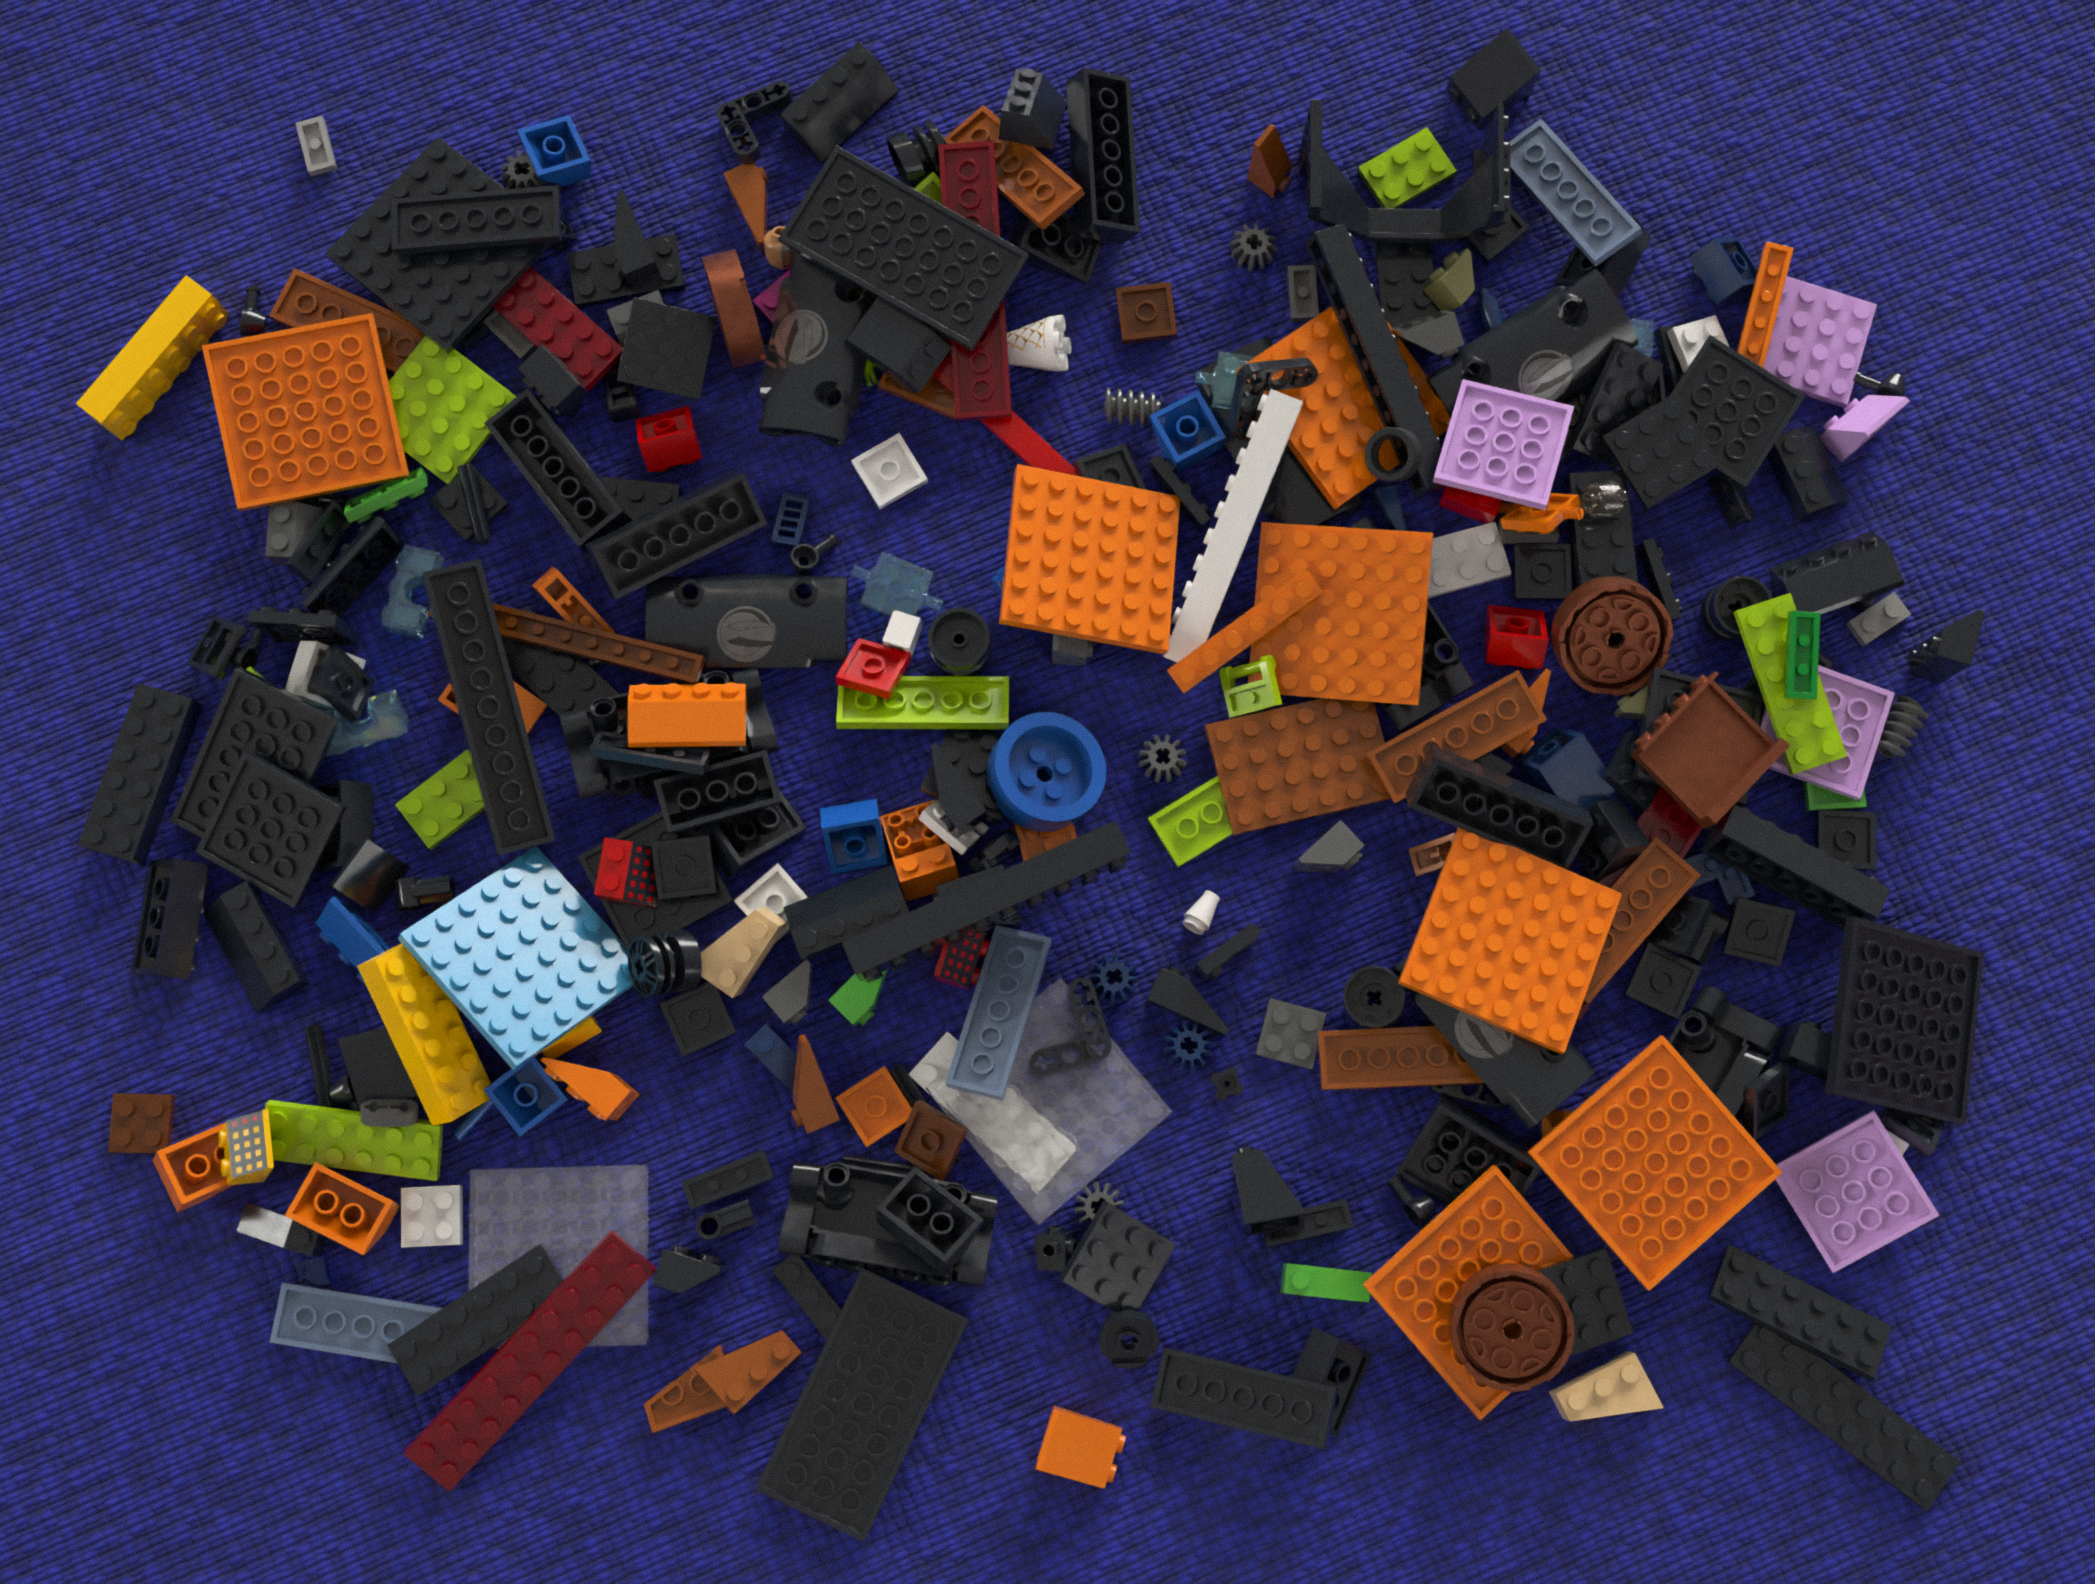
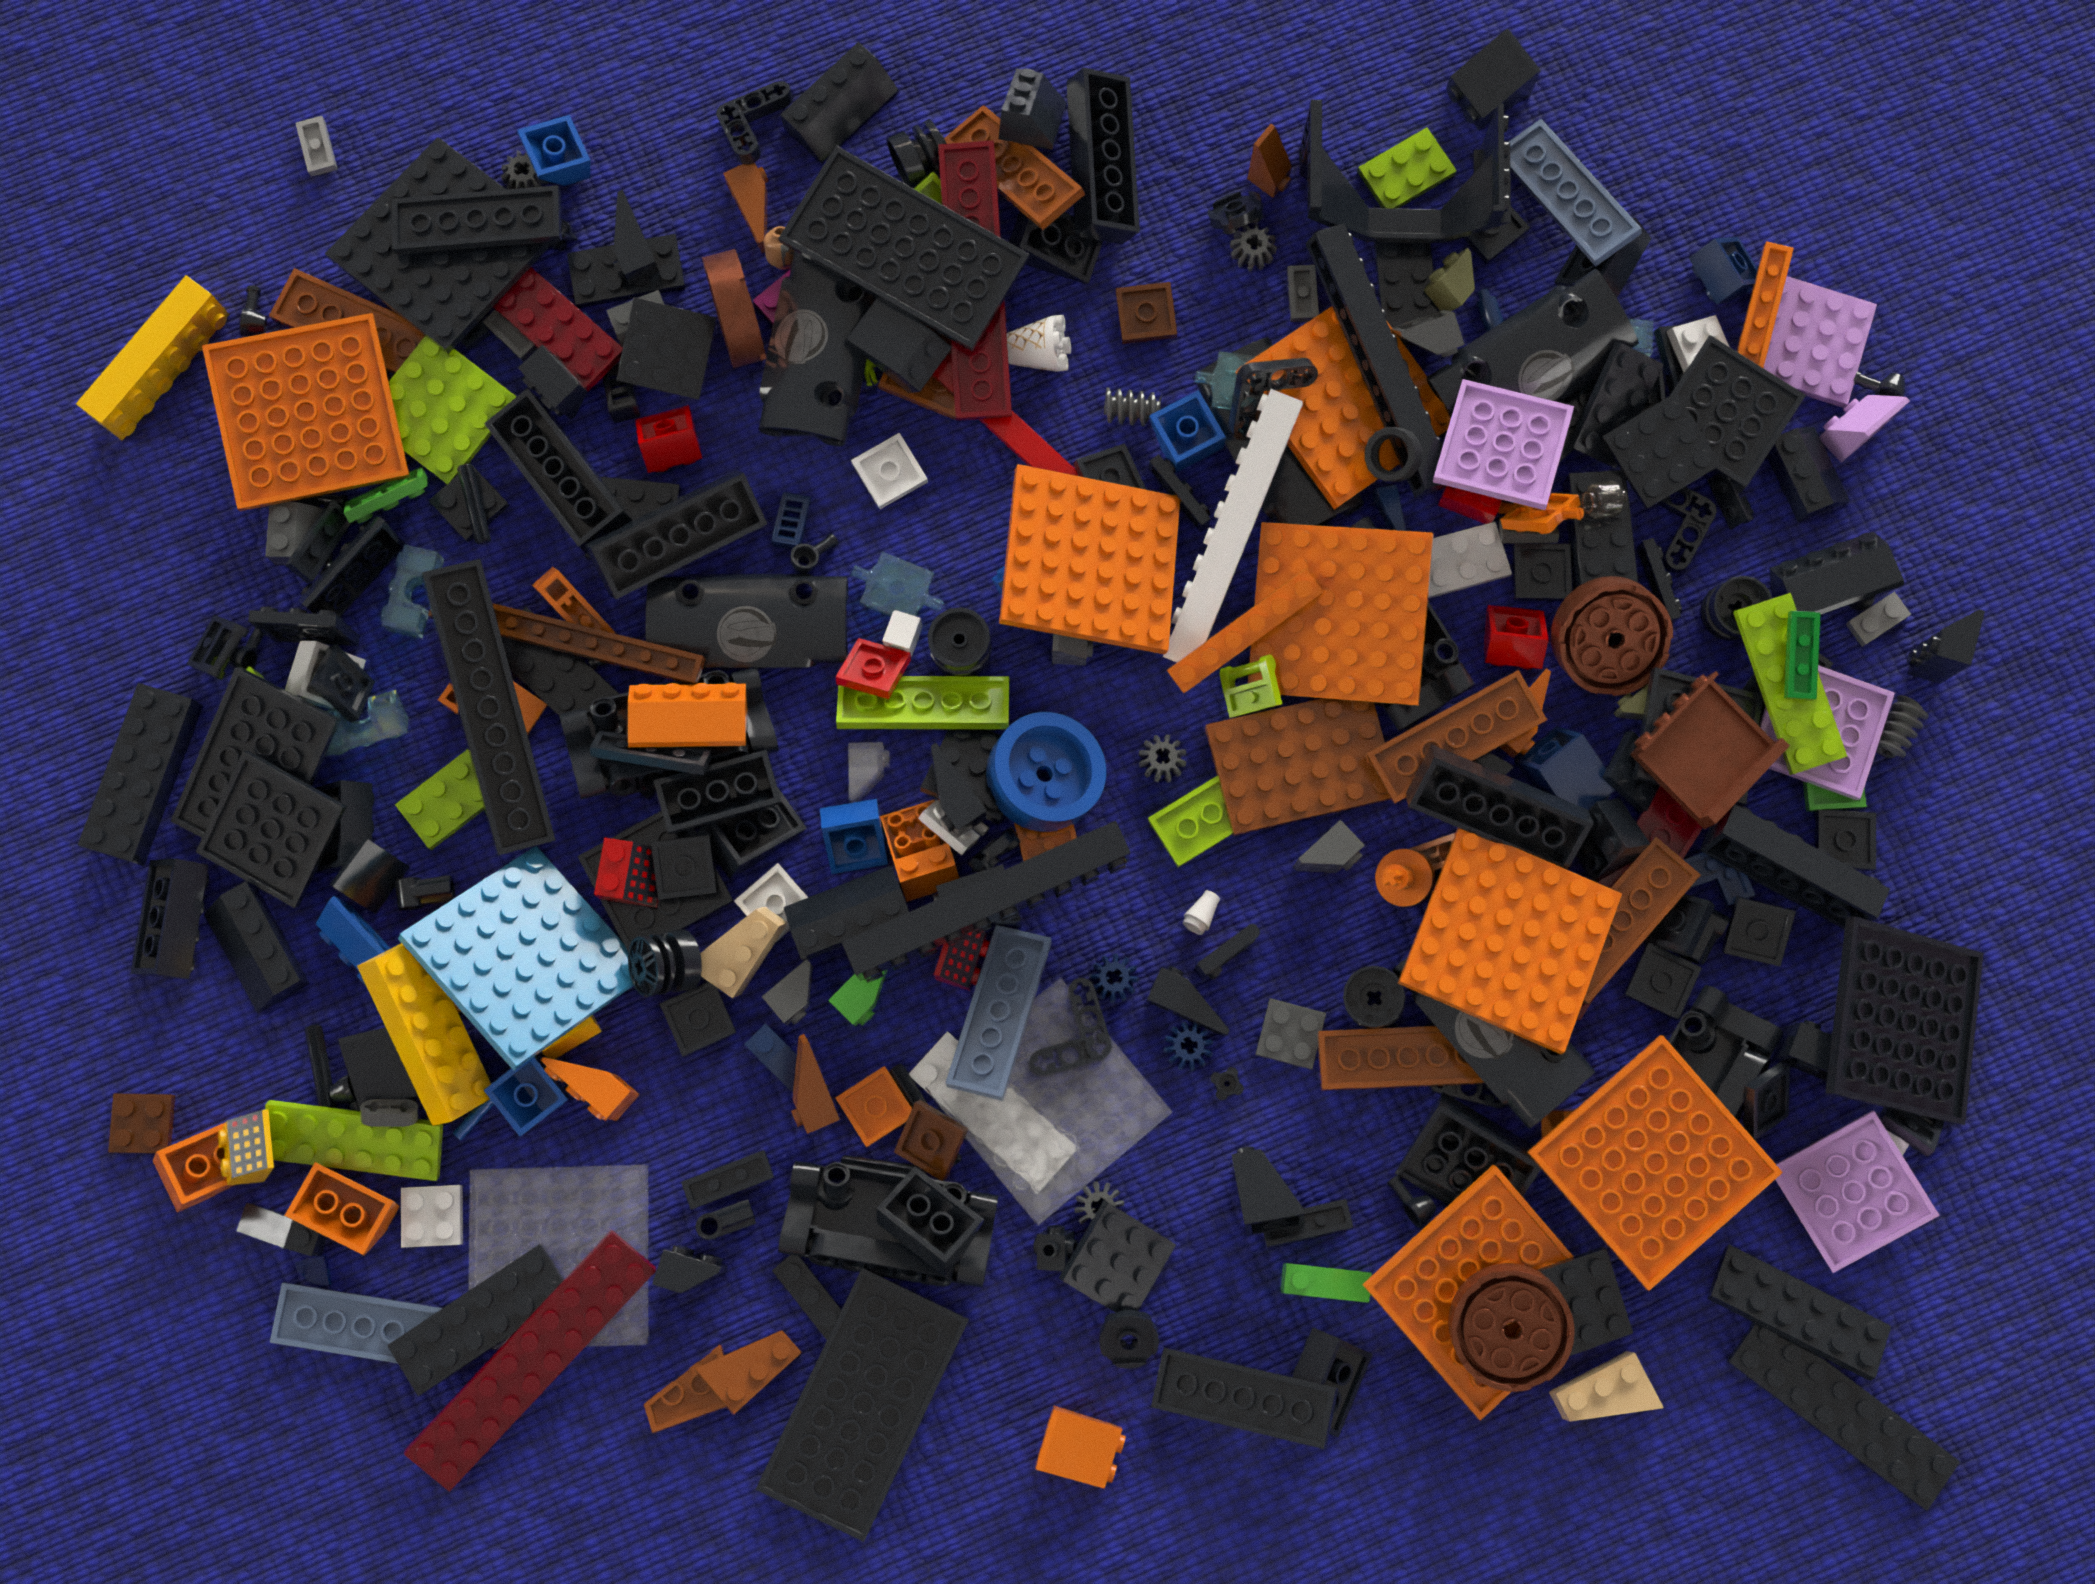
(866, 767): none -> clear slope
(1236, 211): none -> black plate
(1405, 877): none -> orange piece
(1690, 521): none -> black beam

